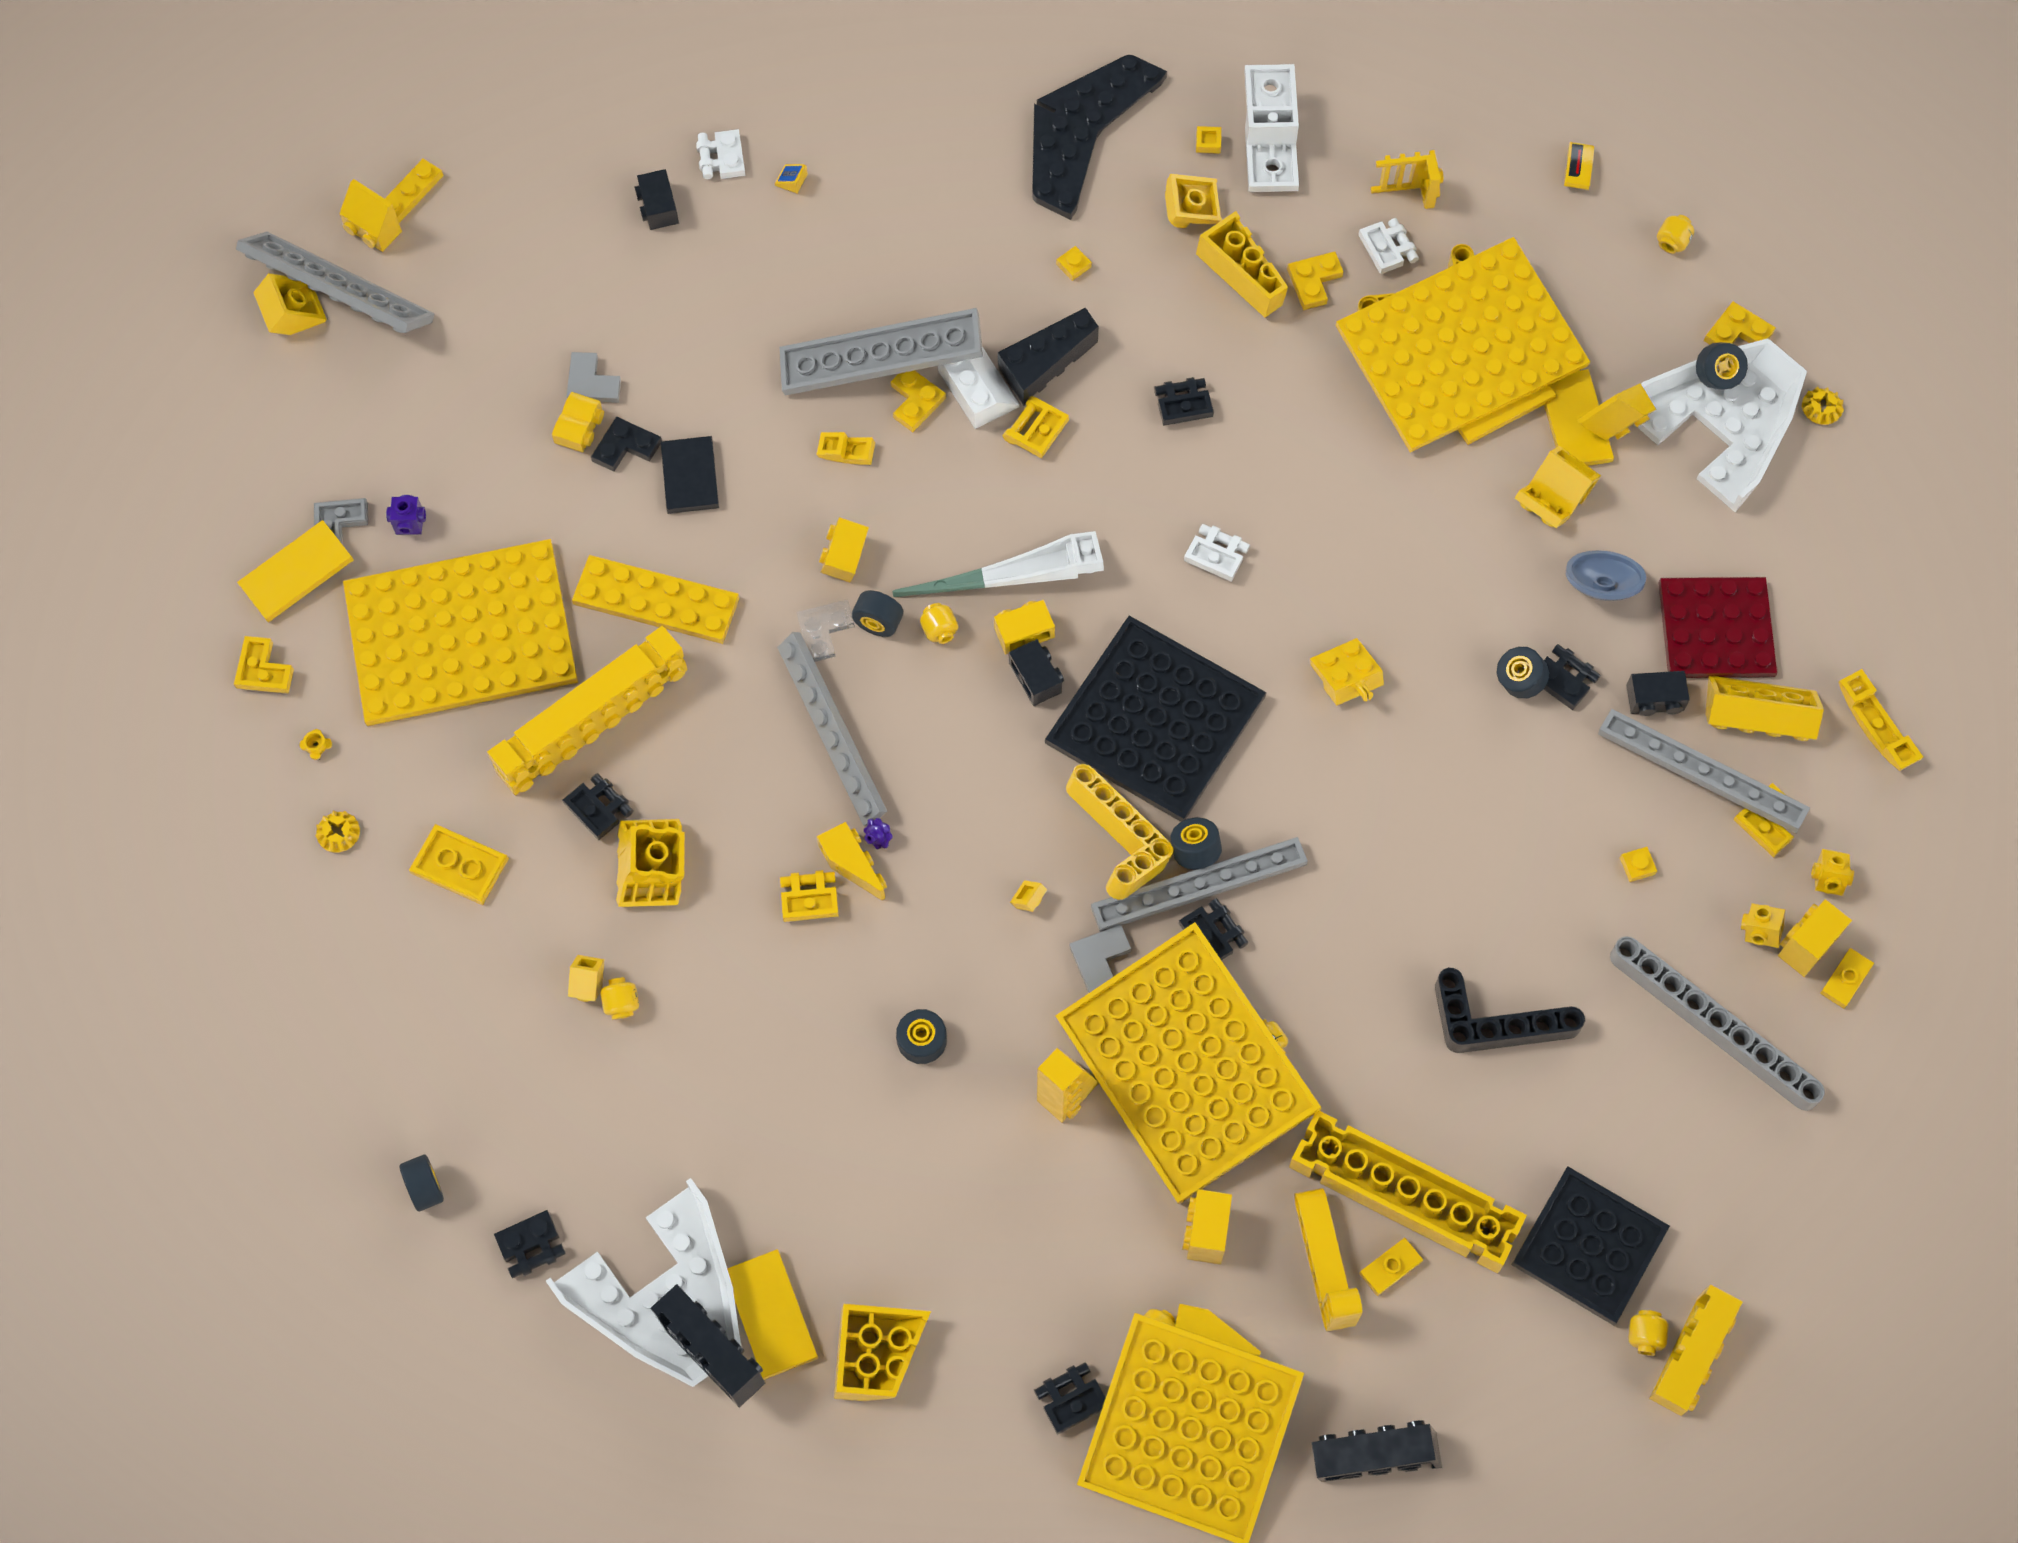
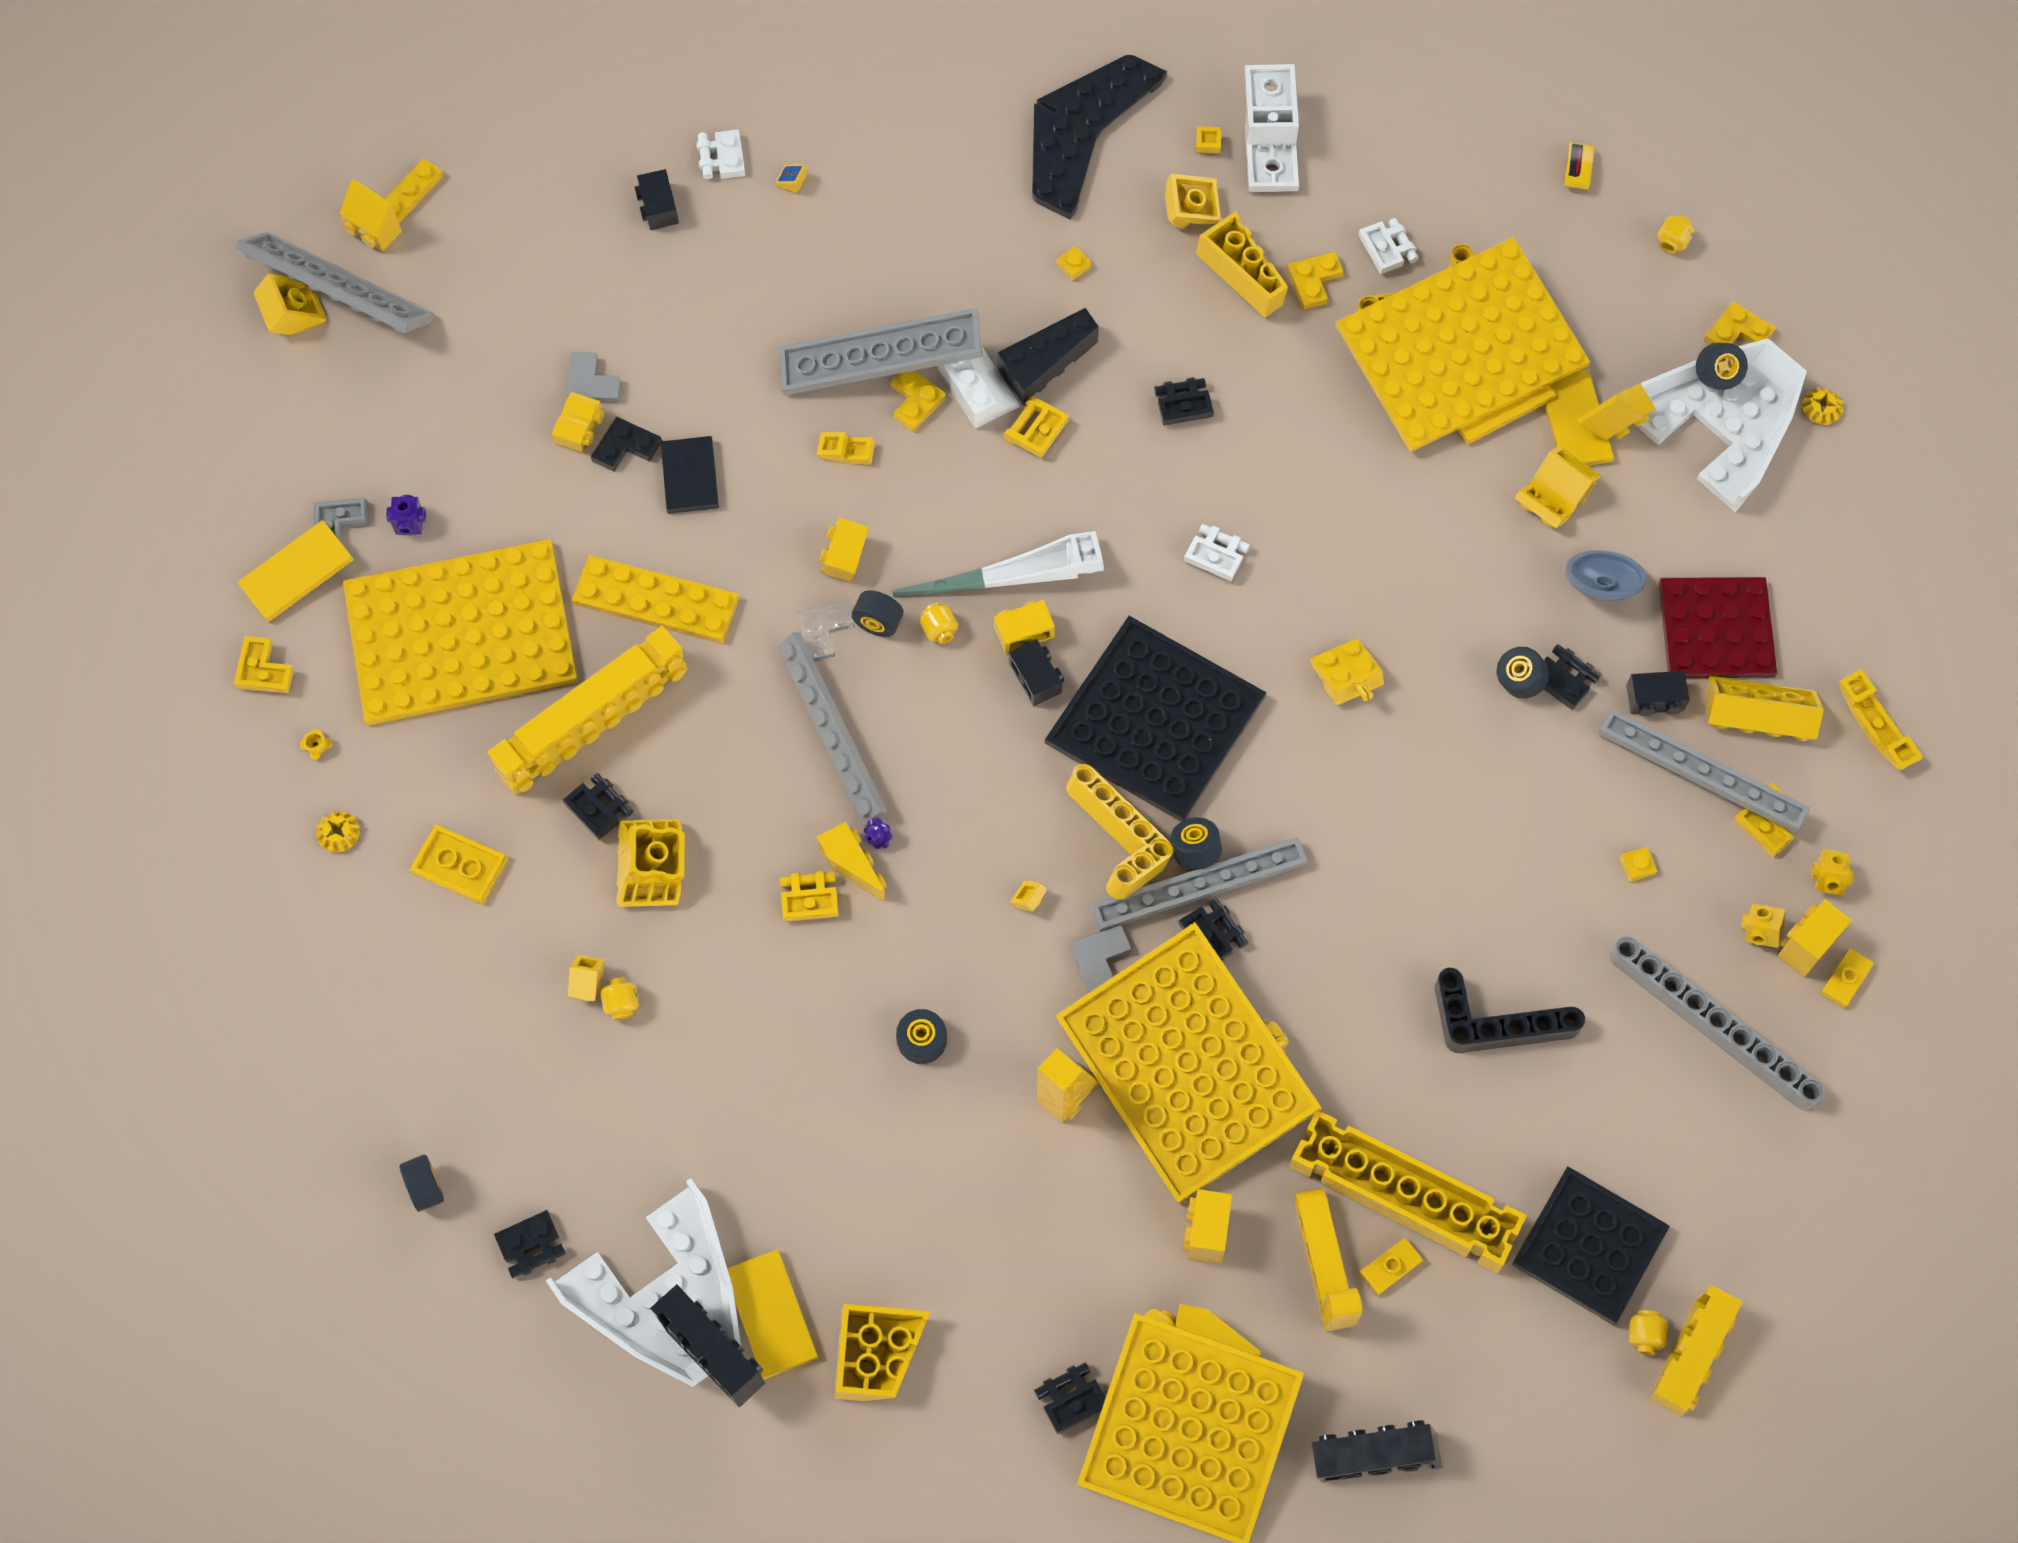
(1423, 175): yellow plate -> none

